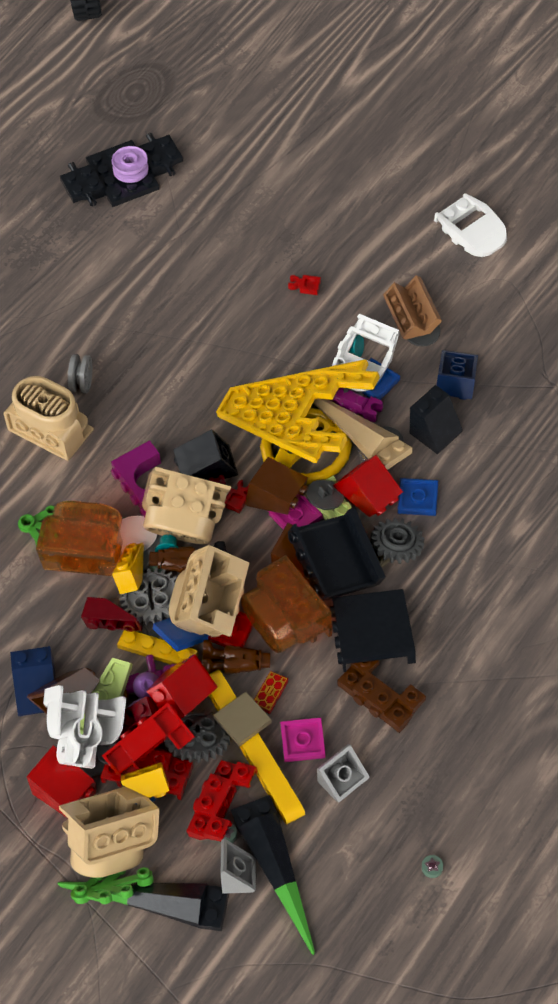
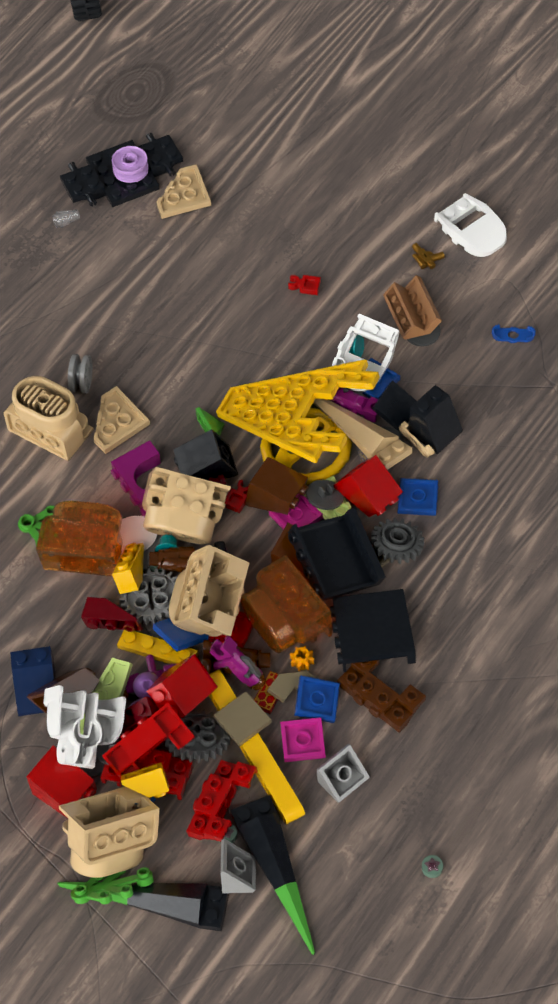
(65, 217): none -> clear cone
(117, 420): none -> tan plate
(184, 193): none -> tan plate
(208, 421): none -> bright green slope
(237, 662): none -> magenta piece
(285, 683): none -> dark tan tile
(302, 658): none -> light orange gear
(317, 699): none -> blue tile
(394, 405): none -> black tile
(425, 451): none -> tan piece
(426, 258): none -> pearl gold piece
(457, 374): dark blue slope -> none
(501, 334): none -> blue piece

